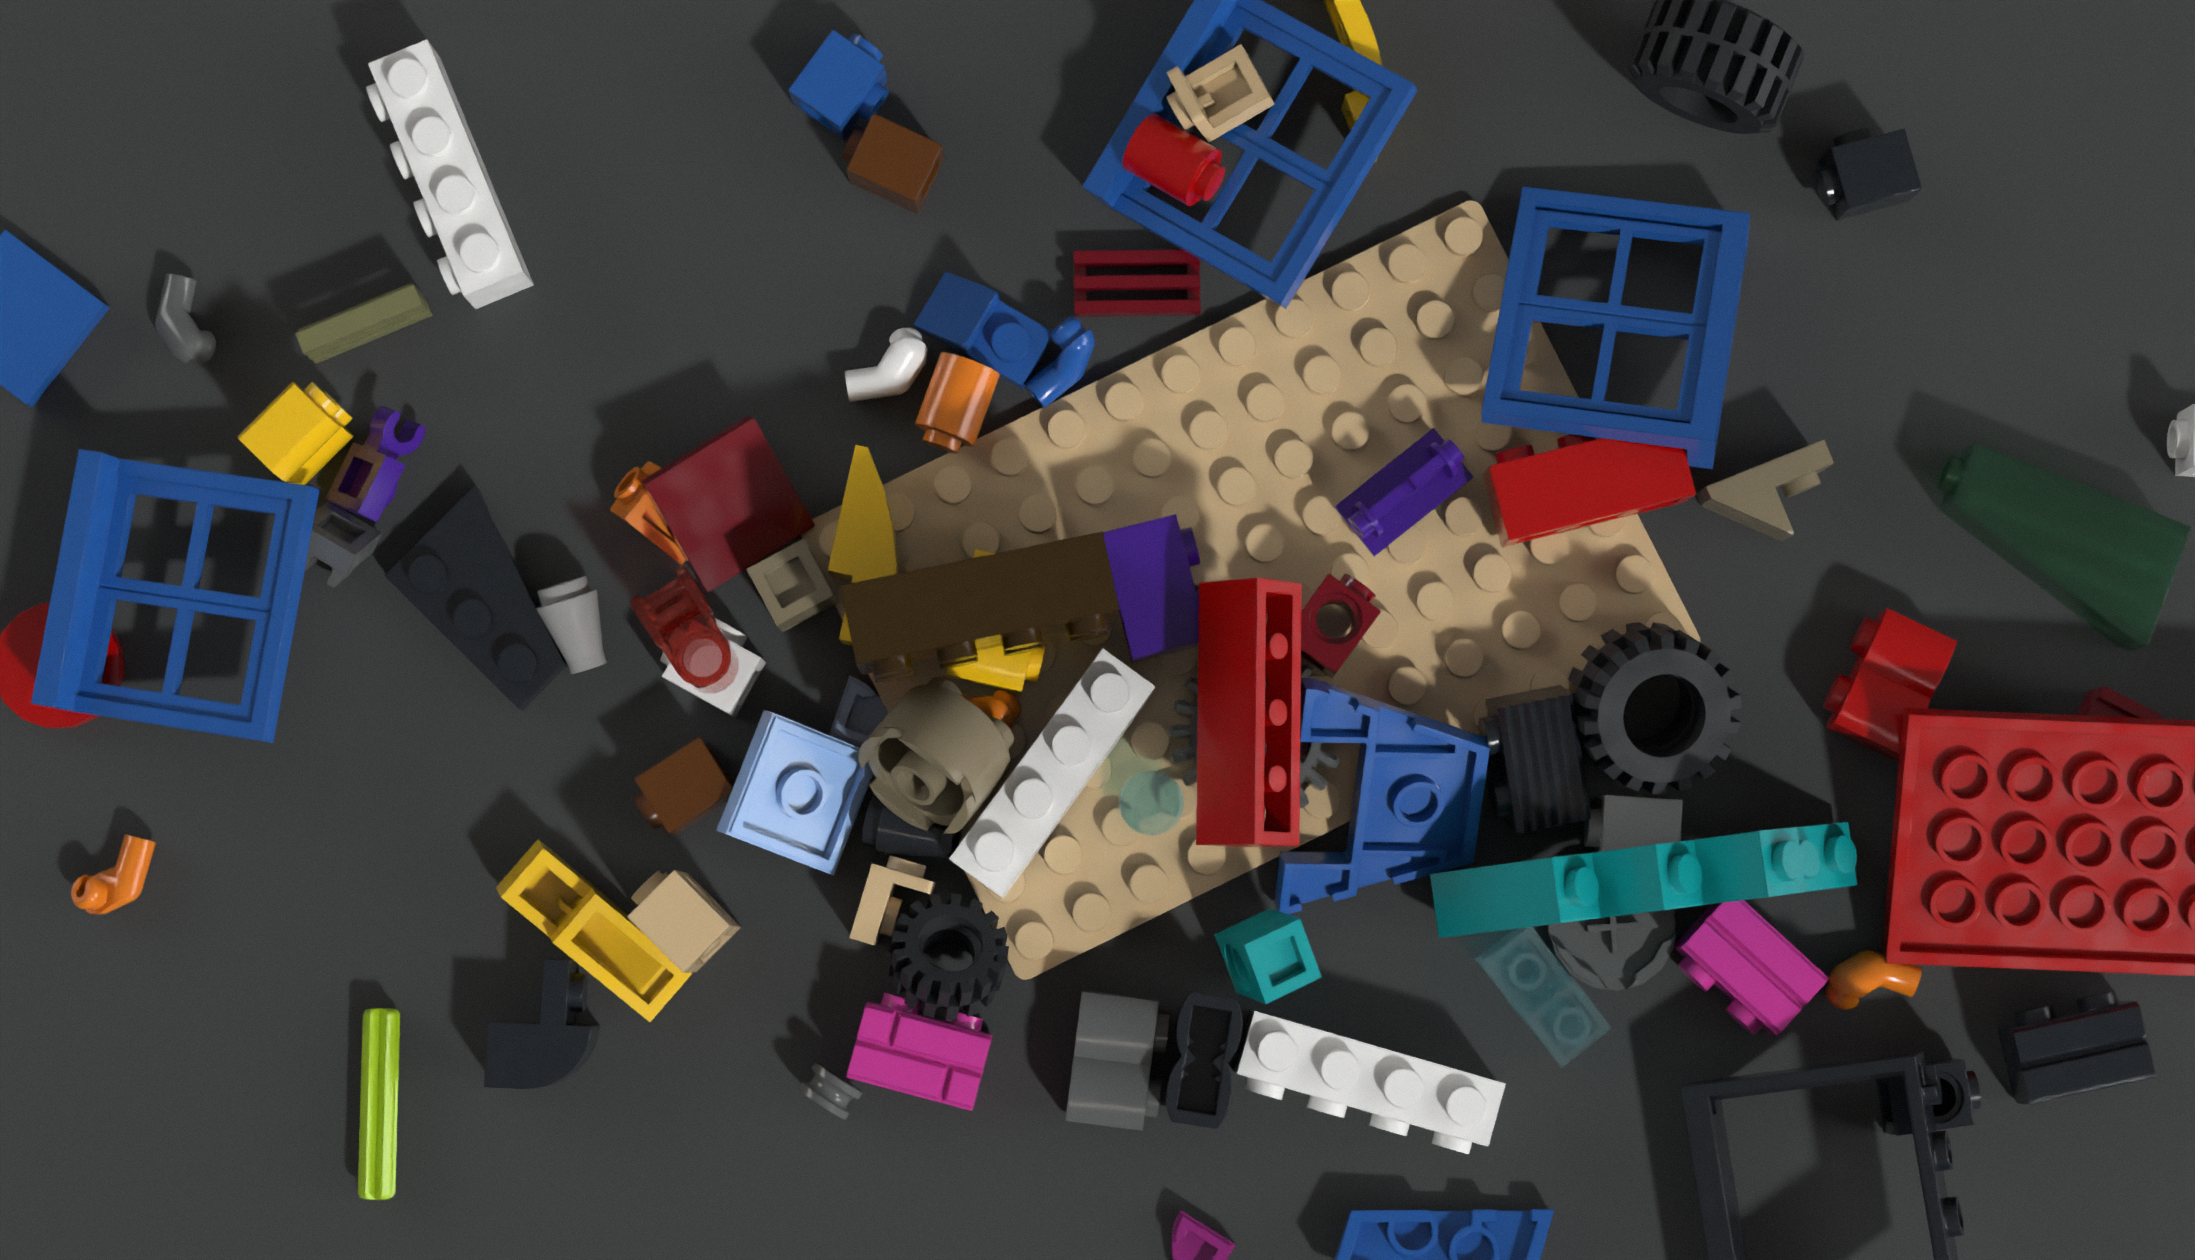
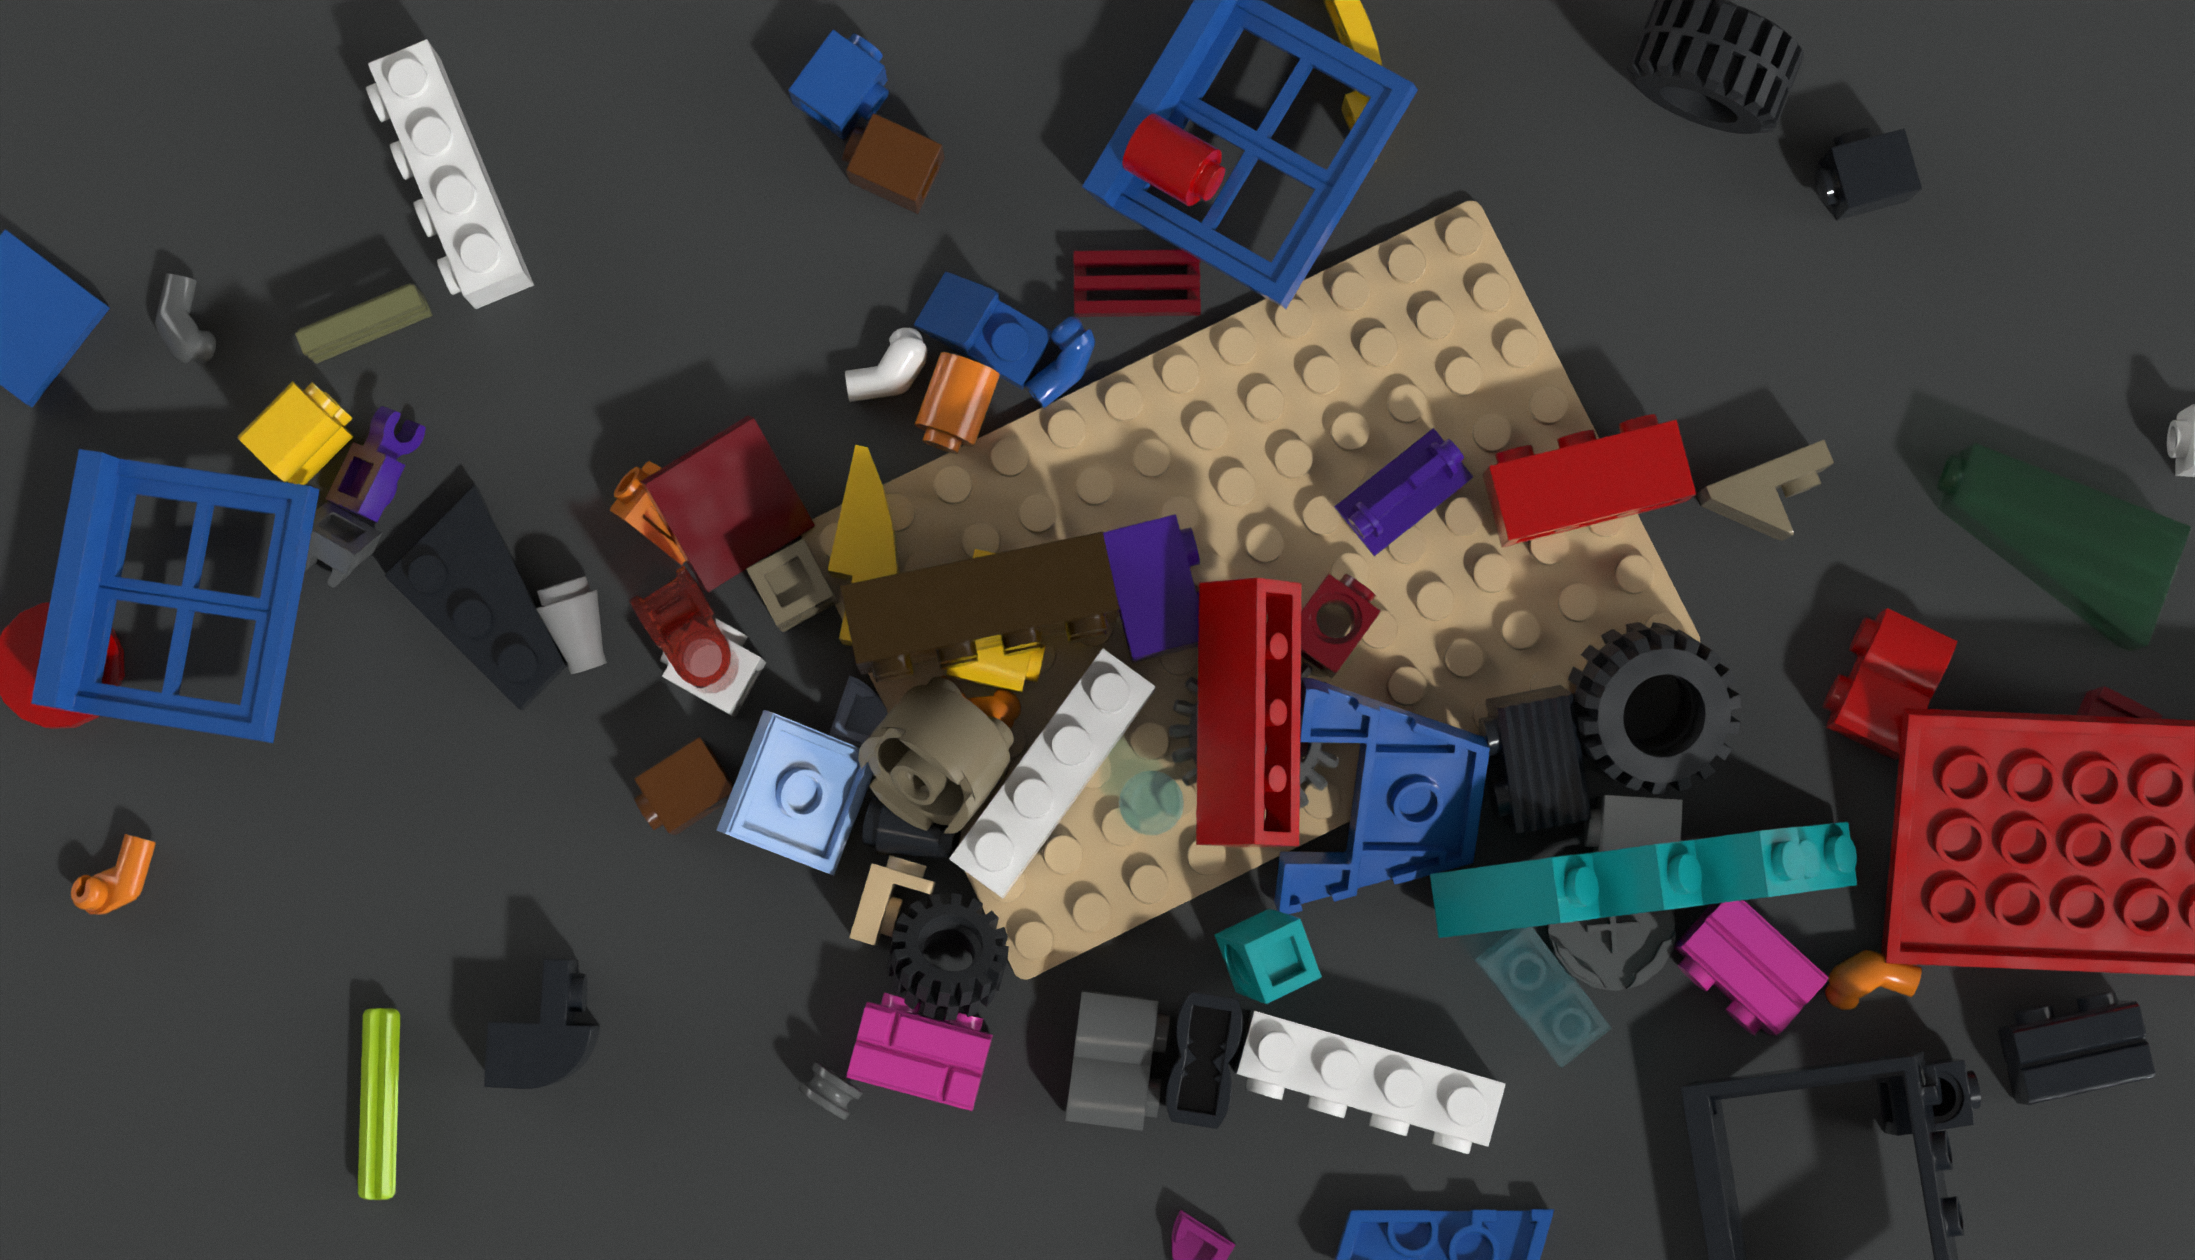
(591, 930): yellow slope -> none
(681, 919): tan brick -> none
(1219, 94): tan bracket -> none
(1707, 329): blue window -> none

